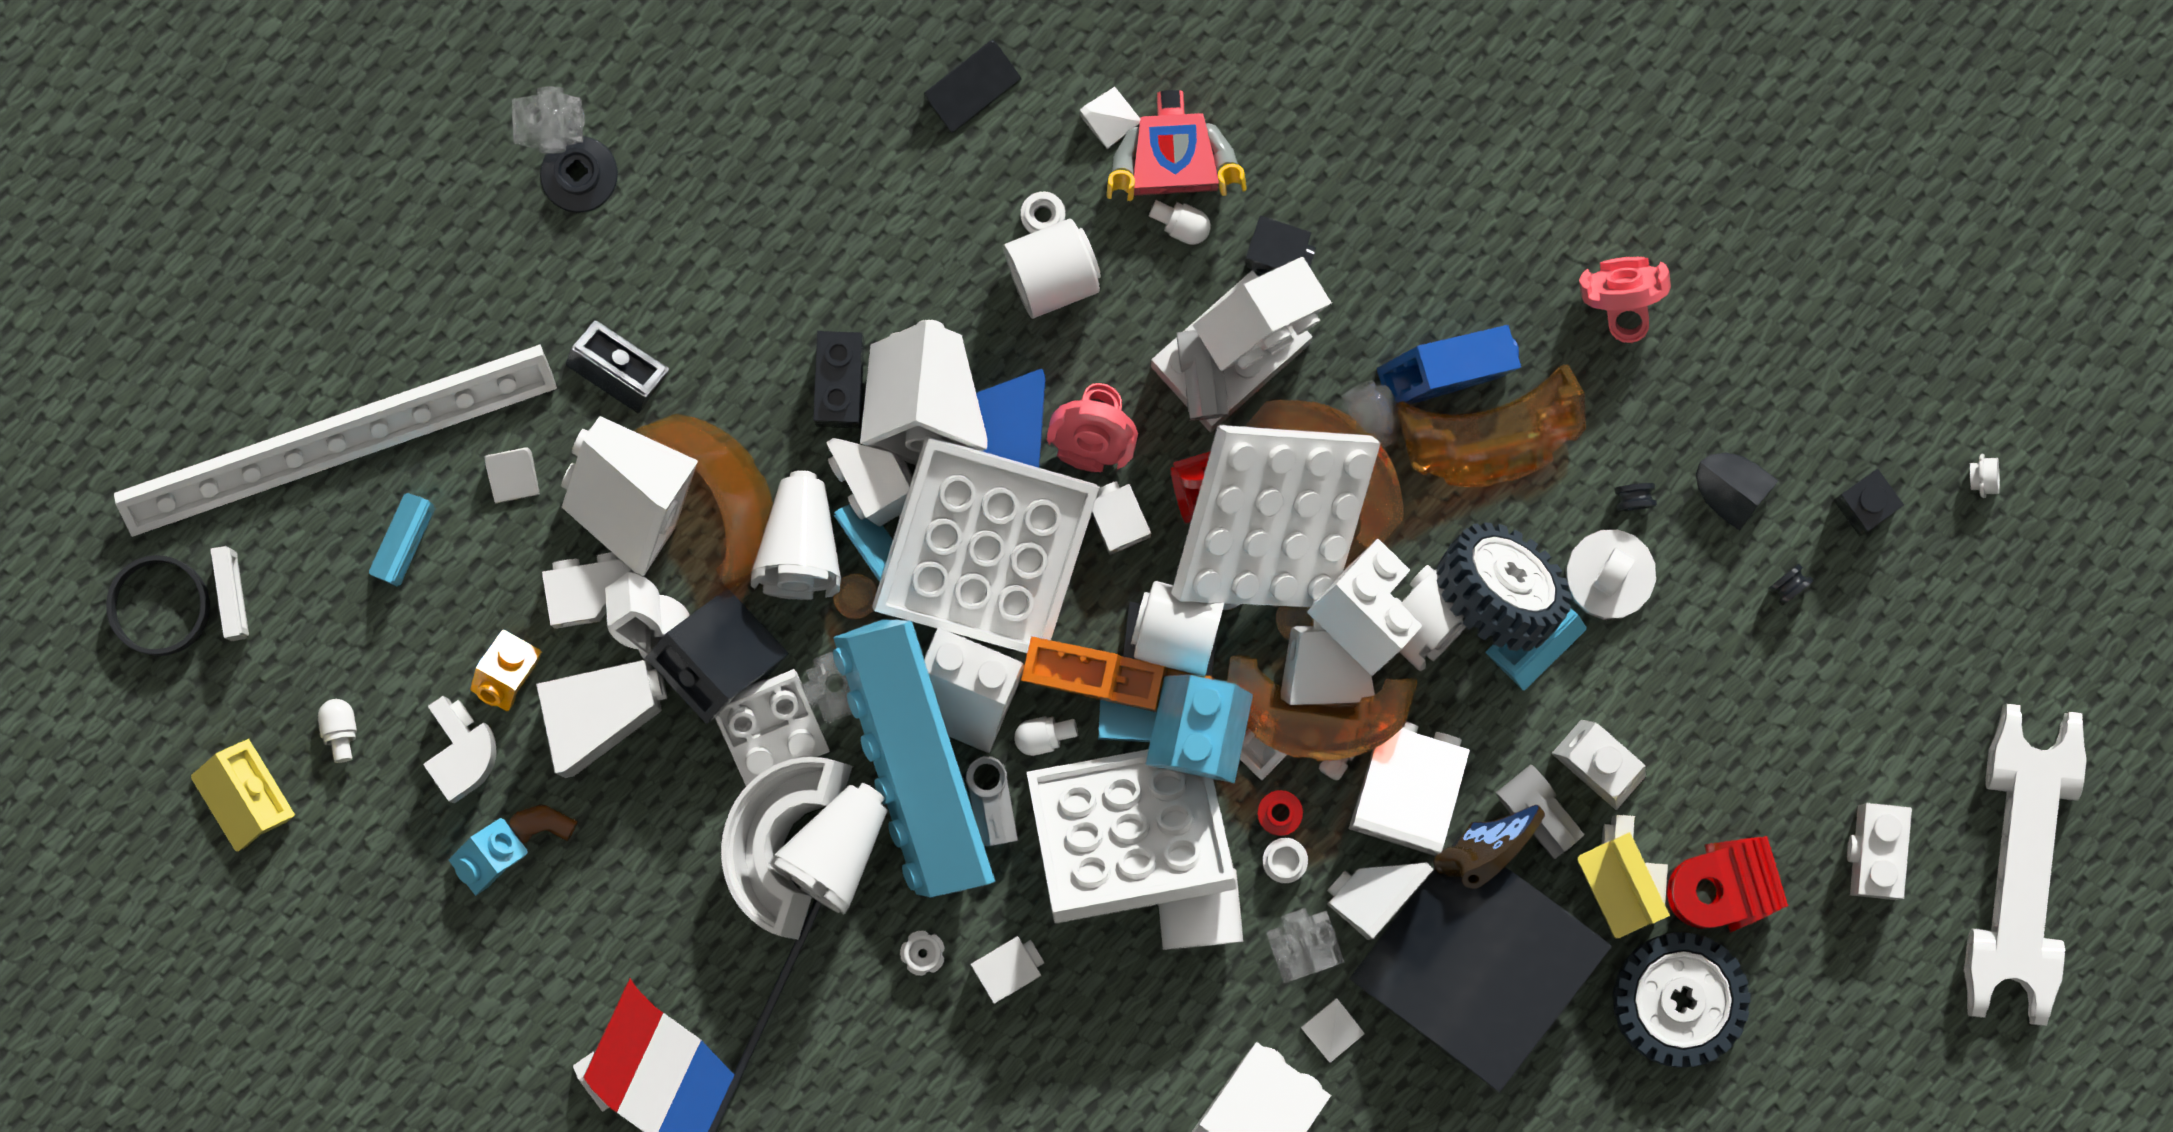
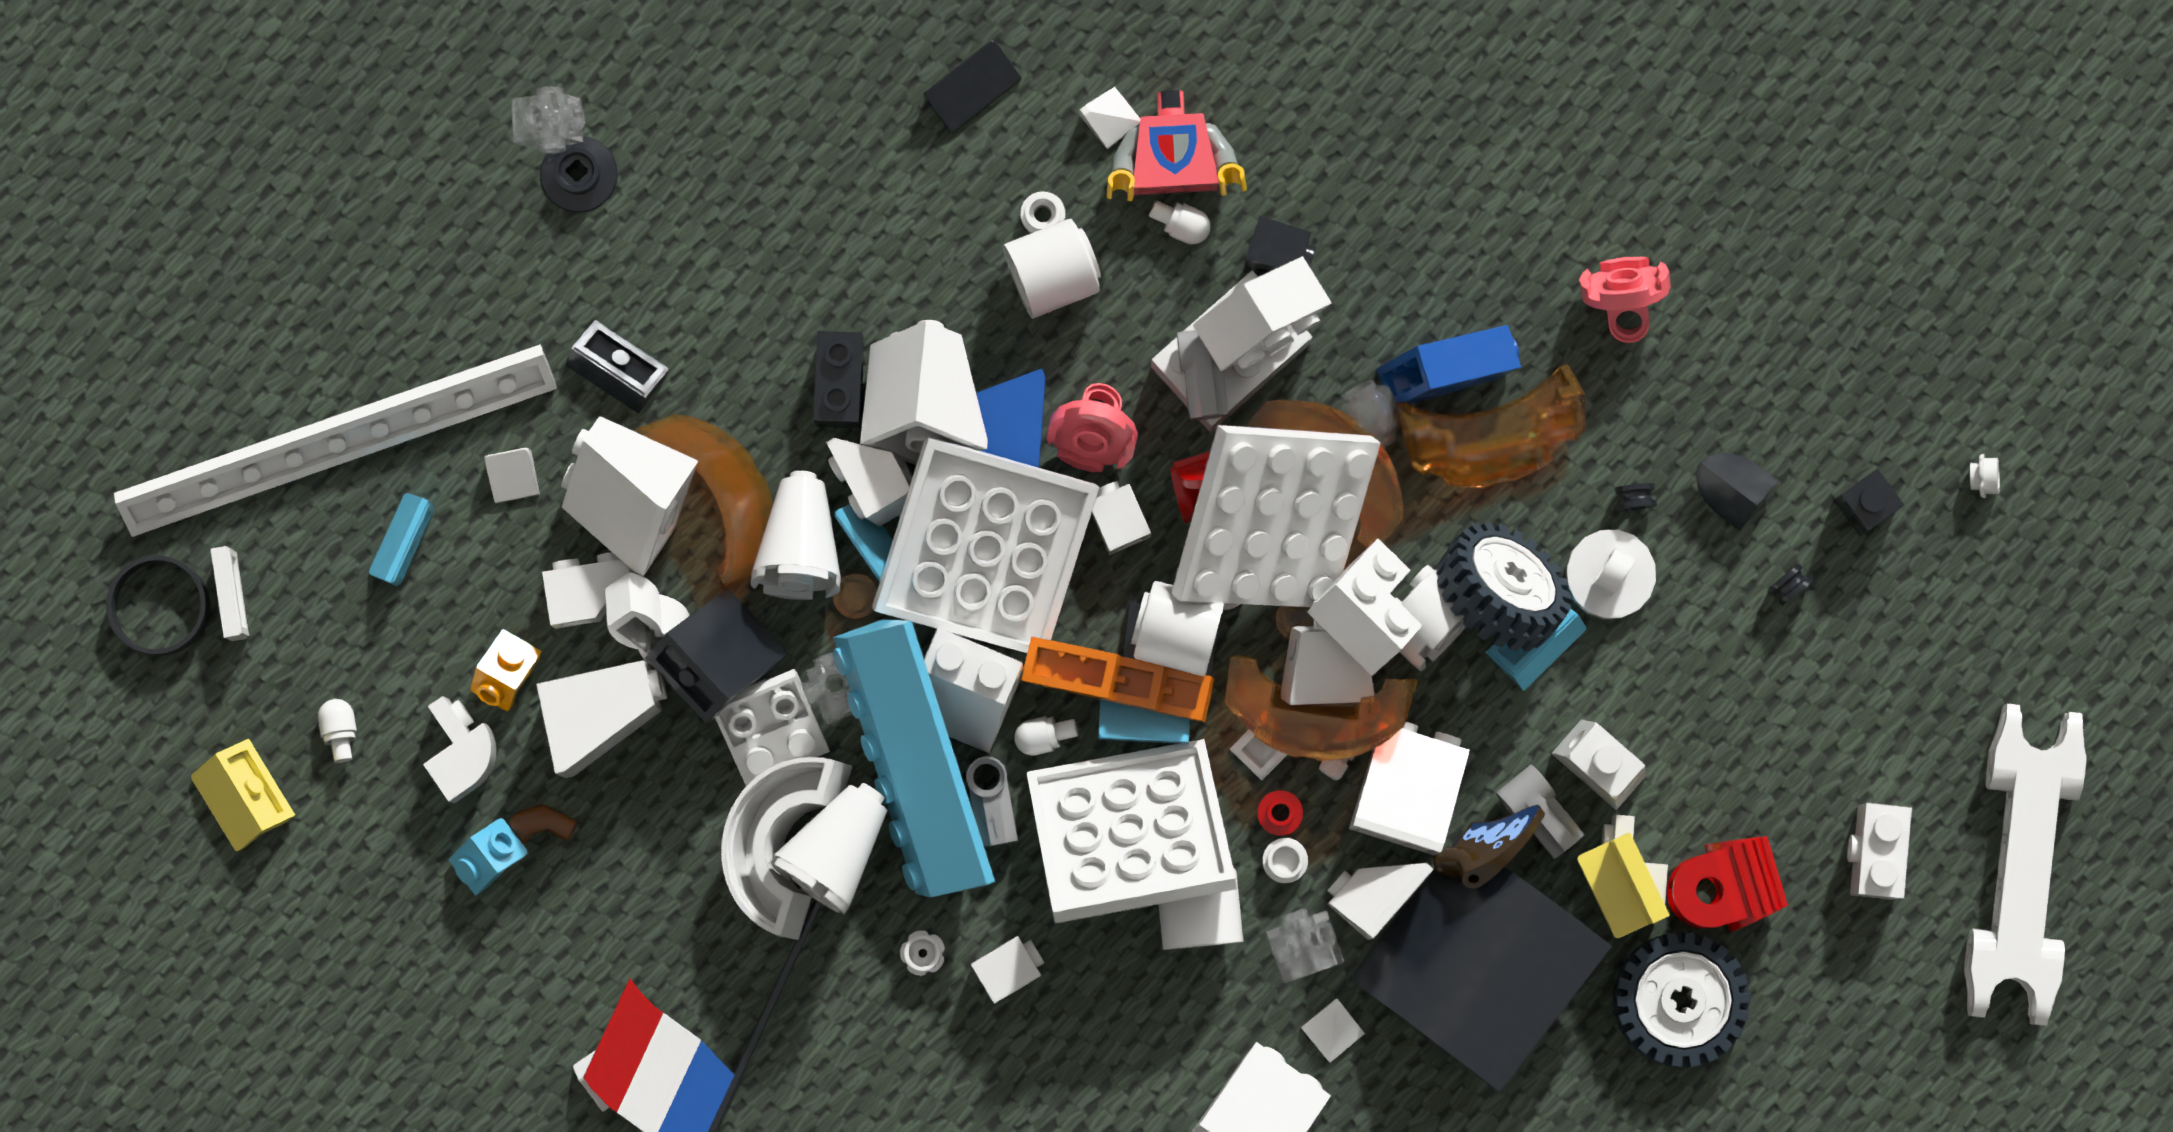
(1199, 727): medium azure slope -> none

